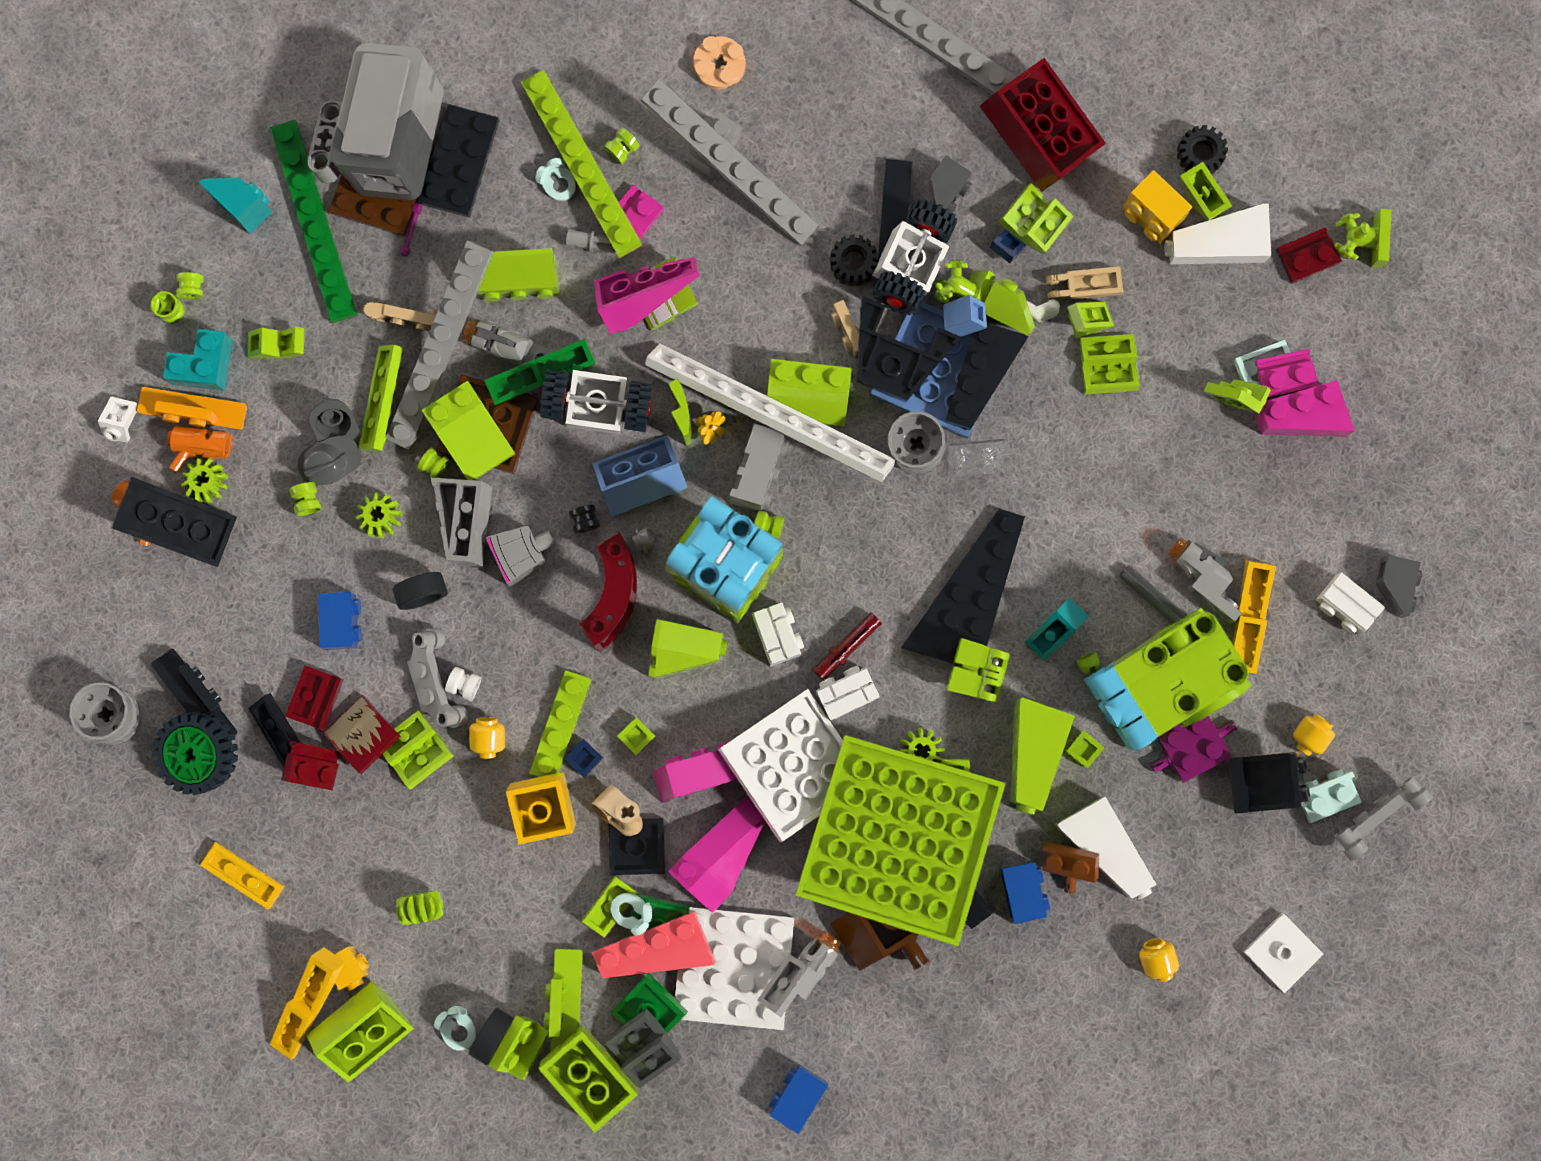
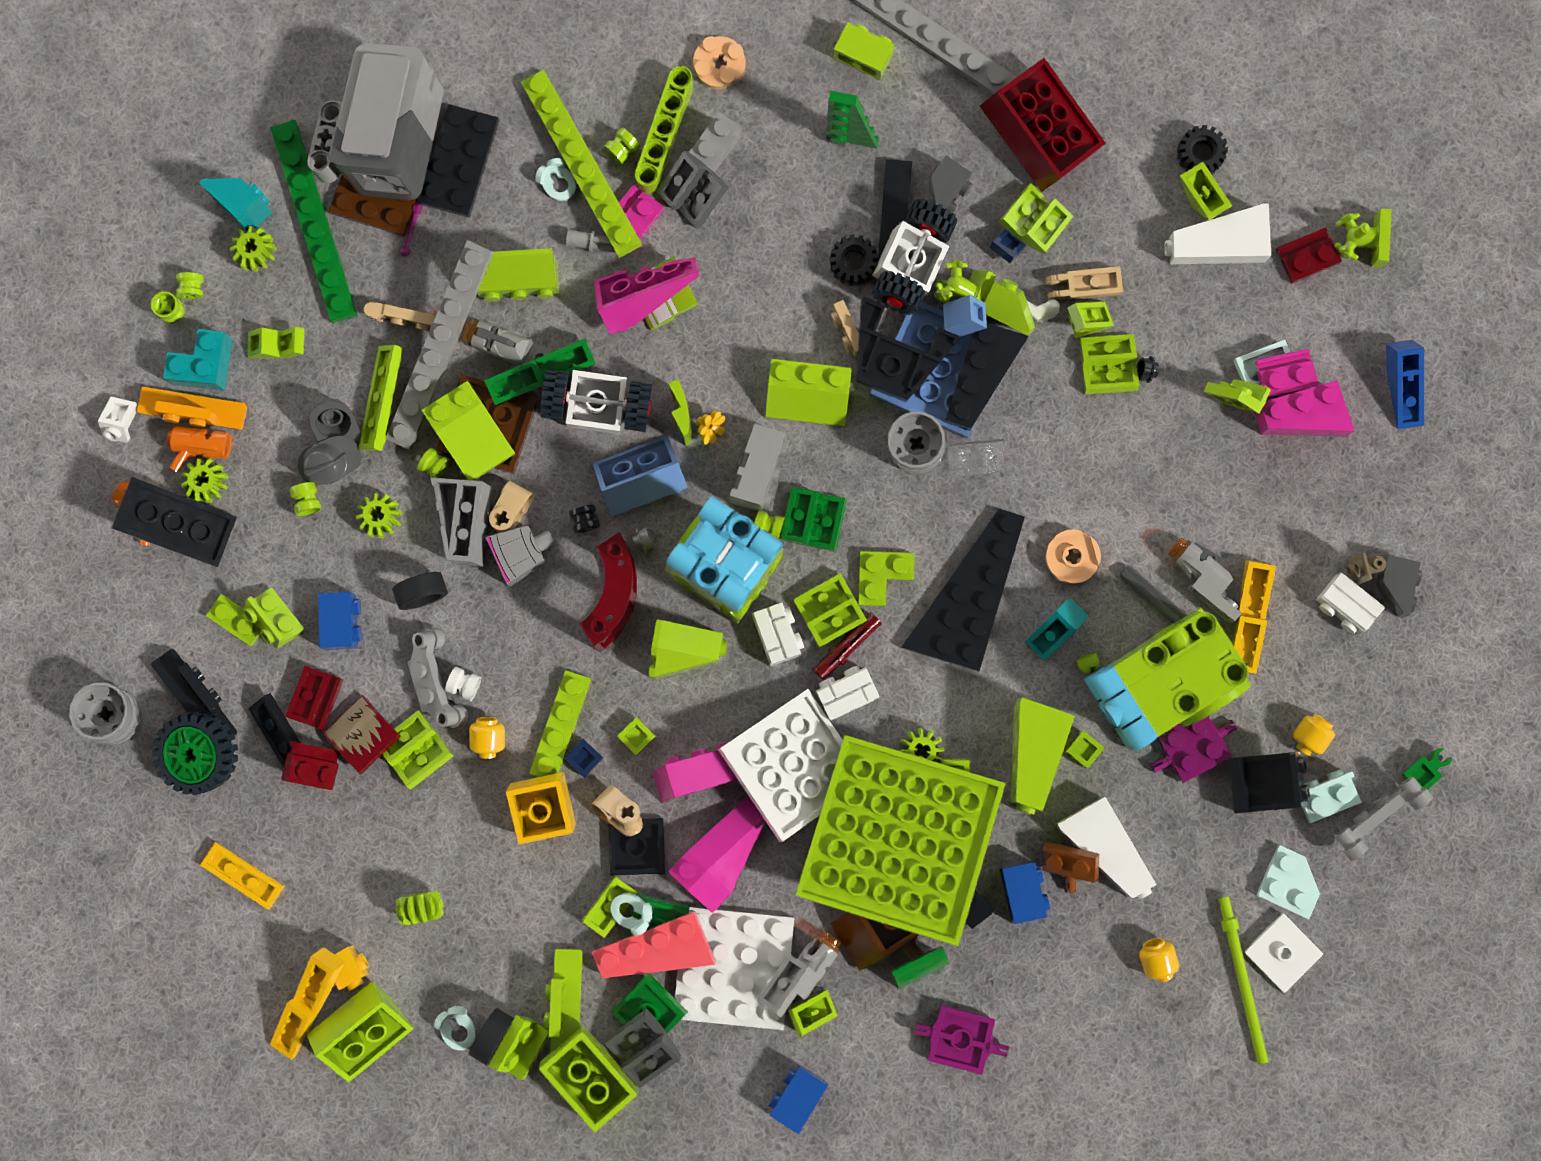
(232, 618): none -> lime plate
(254, 258): none -> lime gear
(273, 618): none -> lime bracket
(511, 504): none -> tan piece
(664, 118): none -> lime beam
(692, 189): none -> dark grey slope
(729, 162): light grey plate -> none
(770, 412): white plate -> none
(812, 1012): none -> lime slope
(813, 519): none -> green slope
(830, 610): none -> lime slope
(847, 121): none -> green wing
(864, 50): none -> lime brick
(876, 569): none -> lime plate
(920, 967): none -> green slope
(961, 1039): none -> magenta plate
(975, 662): lime hips -> none
(1064, 570): none -> light nougat plate
(1147, 369): none -> black plate
(1156, 207): yellow brick -> none
(1230, 926): none -> lime bar
(1290, 883): none -> light aqua plate
(1362, 568): none -> dark tan hinge
(1406, 382): none -> blue slope
(1426, 770): none -> green plate

